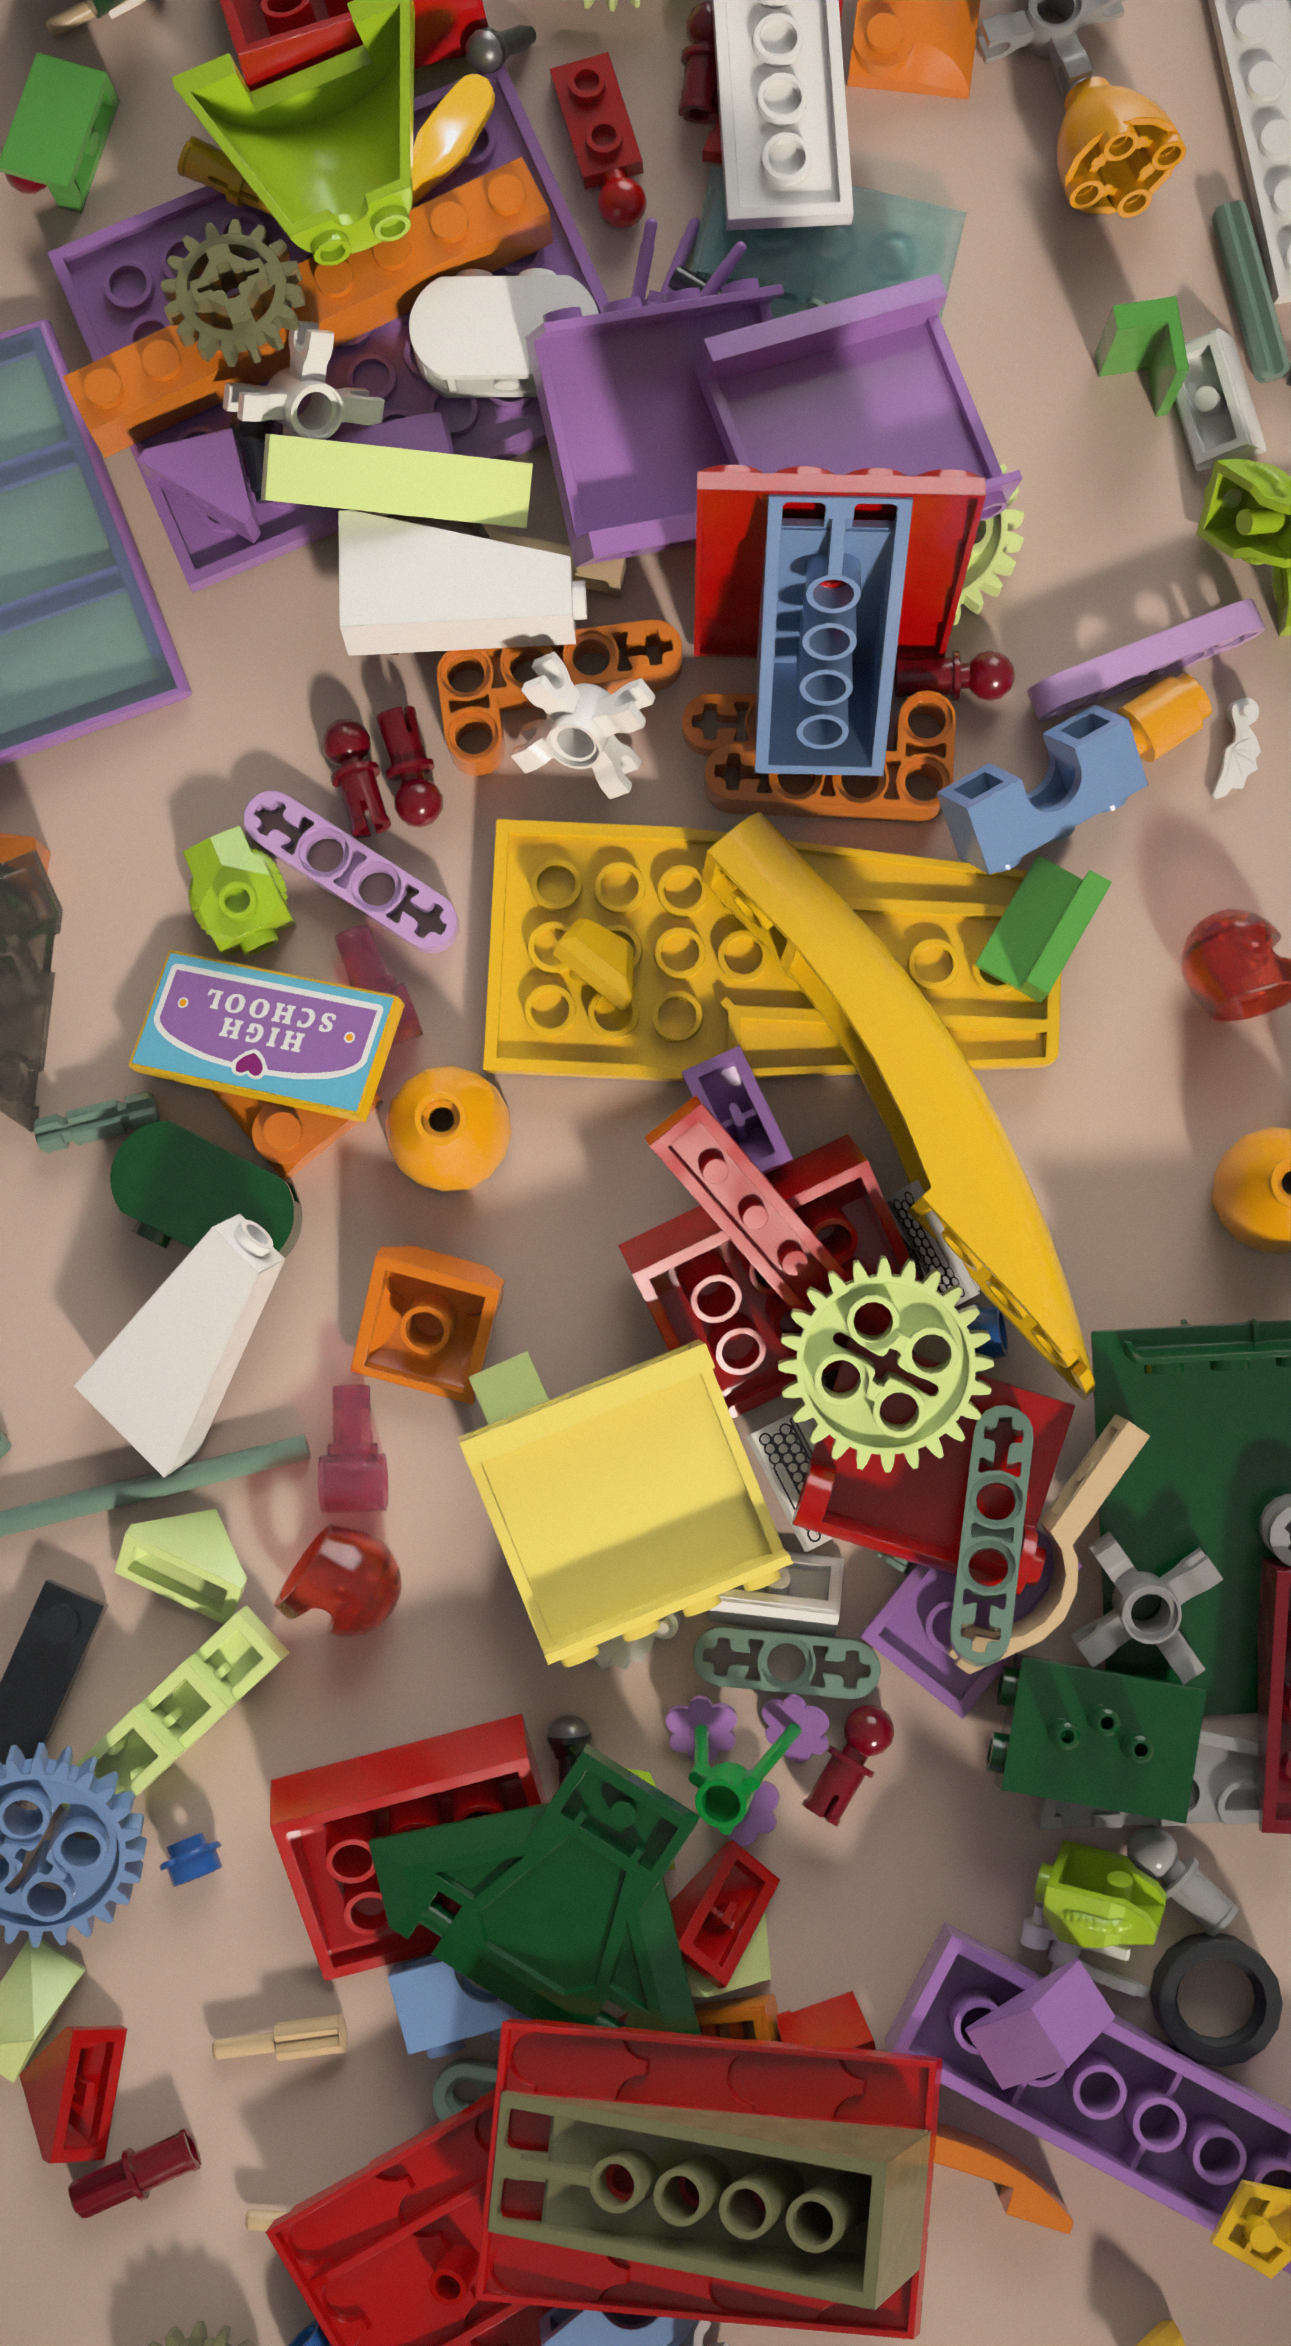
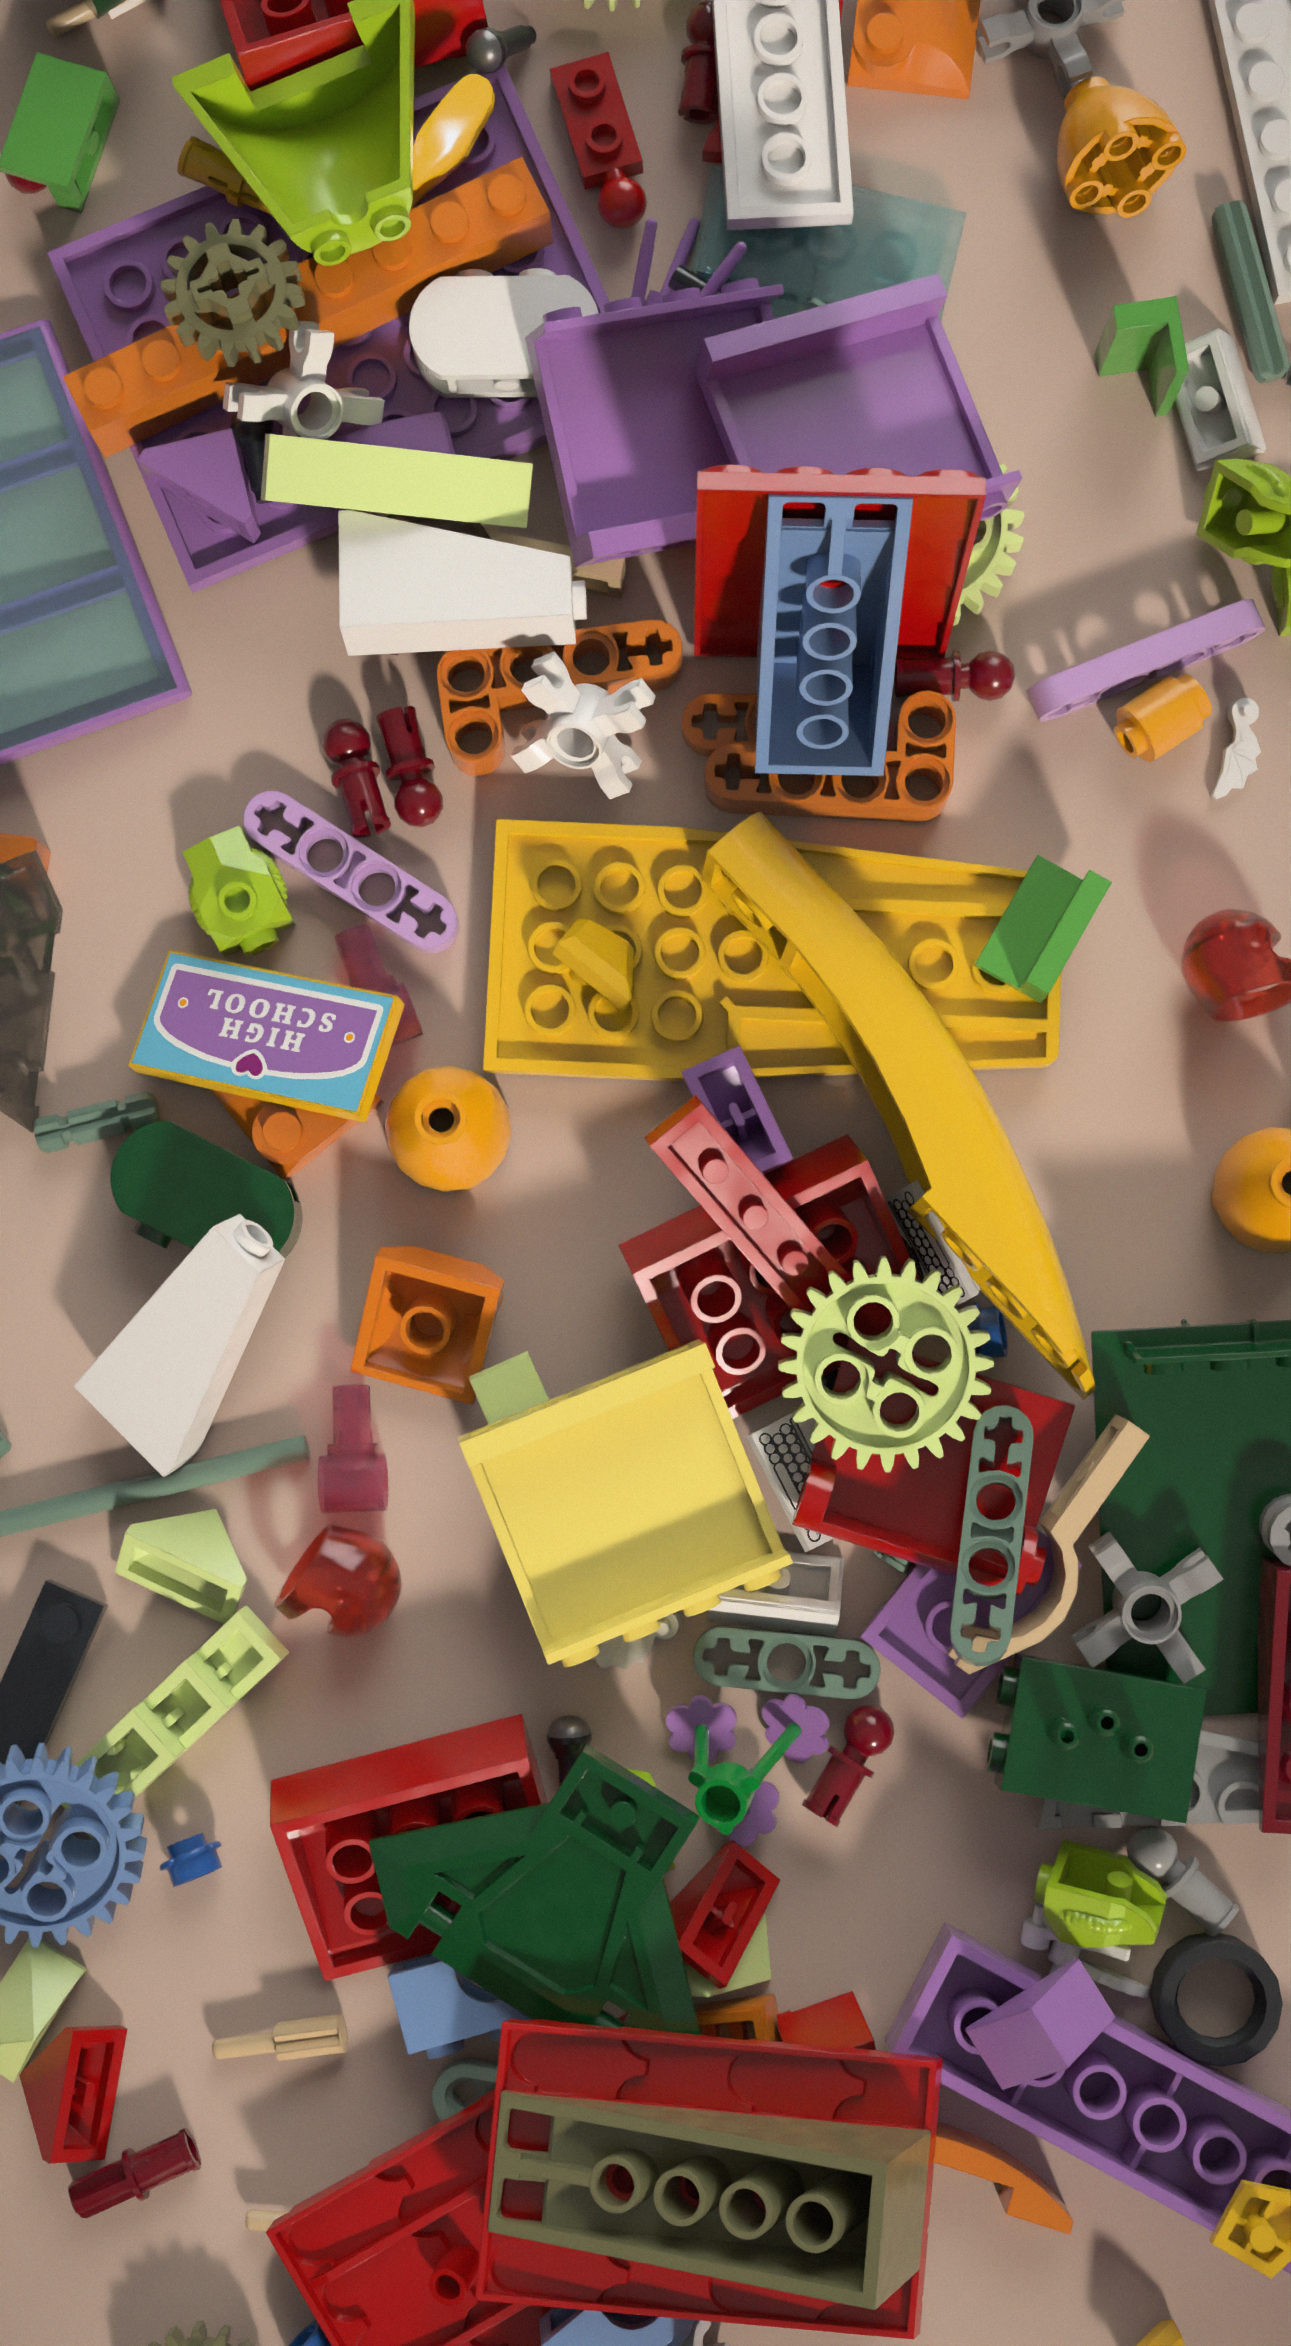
(1088, 773): medium blue arch -> none

